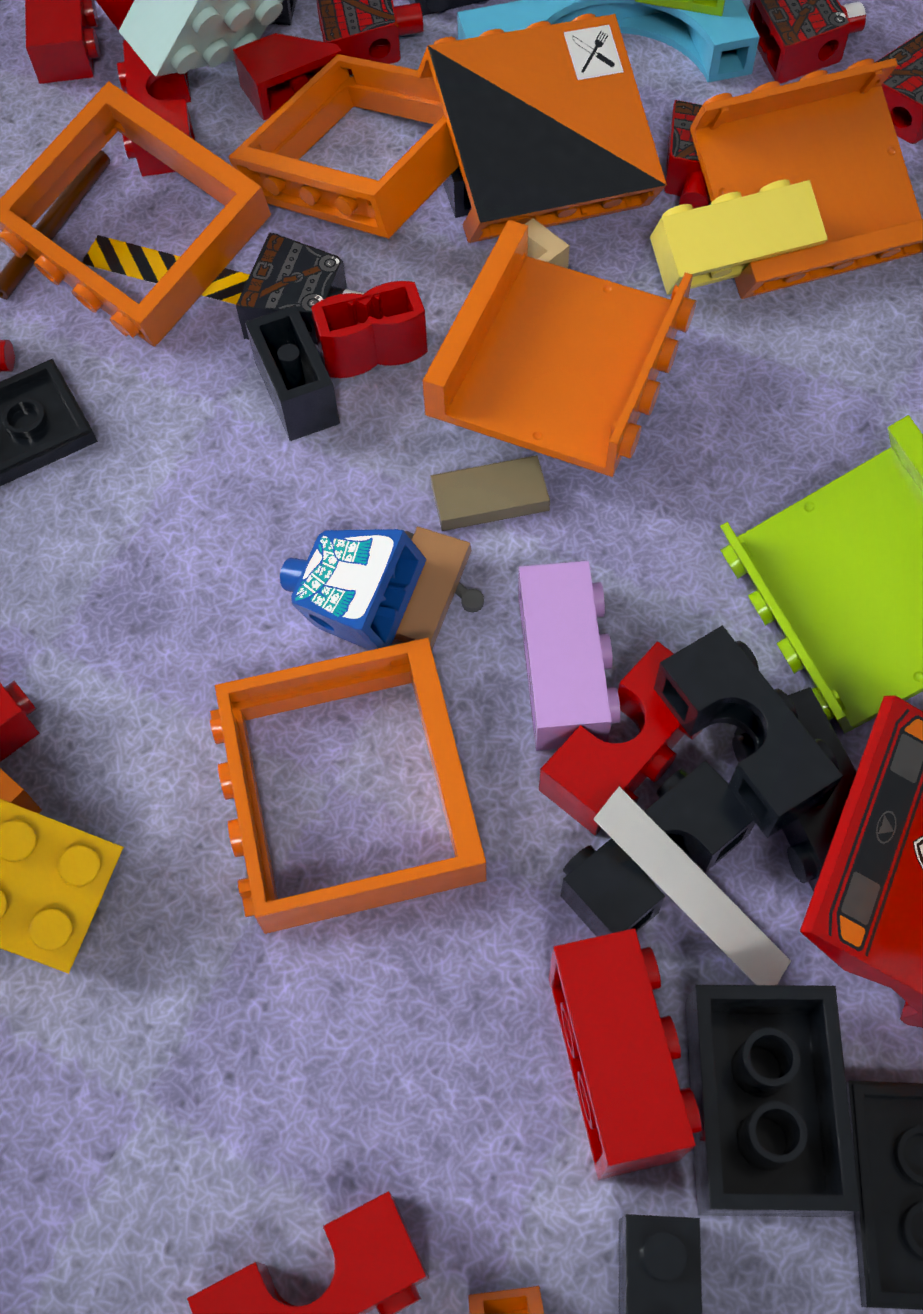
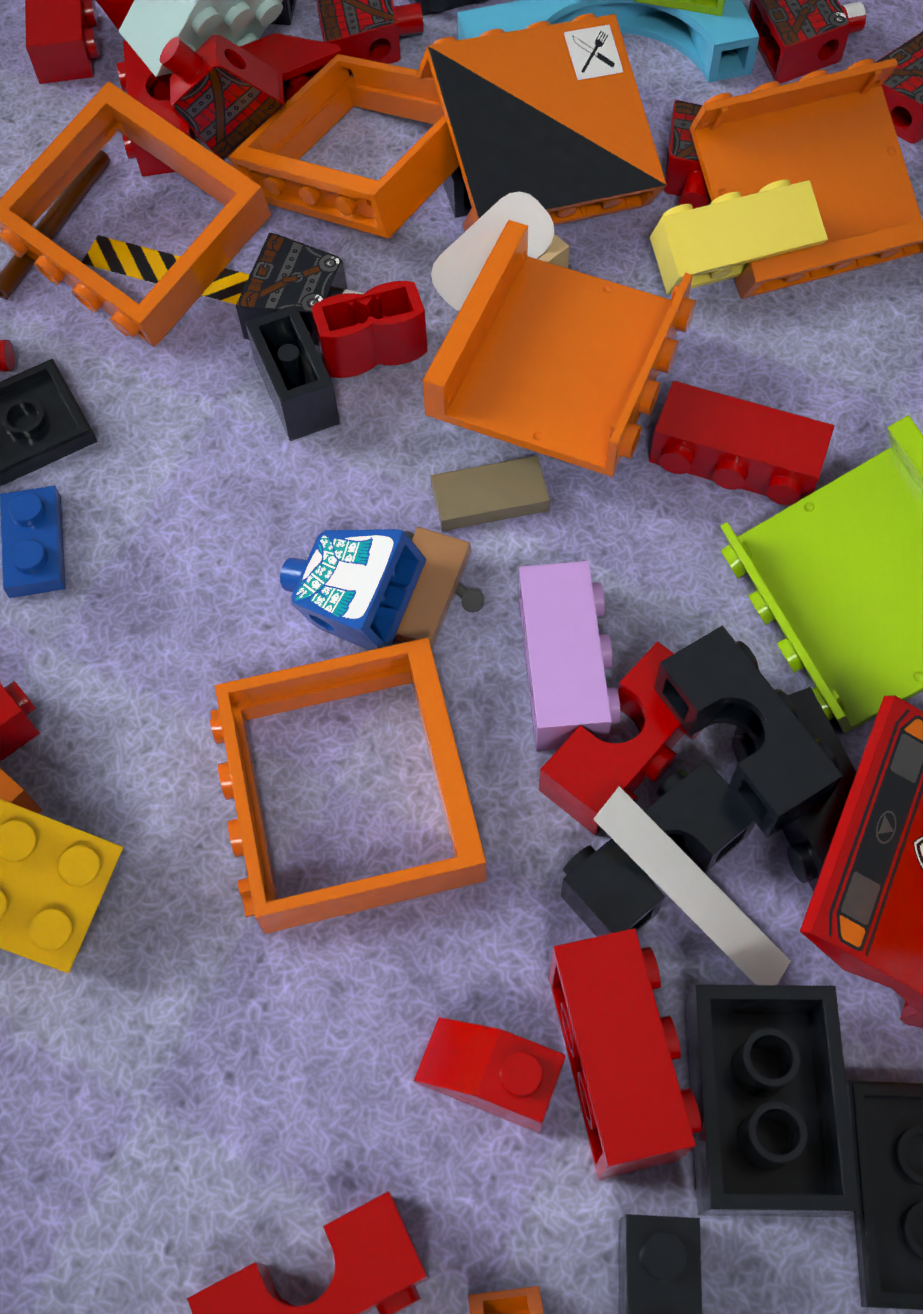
(32, 542): none -> blue plate
(221, 91): none -> torso
(463, 260): none -> white sticker
(491, 1071): none -> red slope
(740, 444): none -> red brick

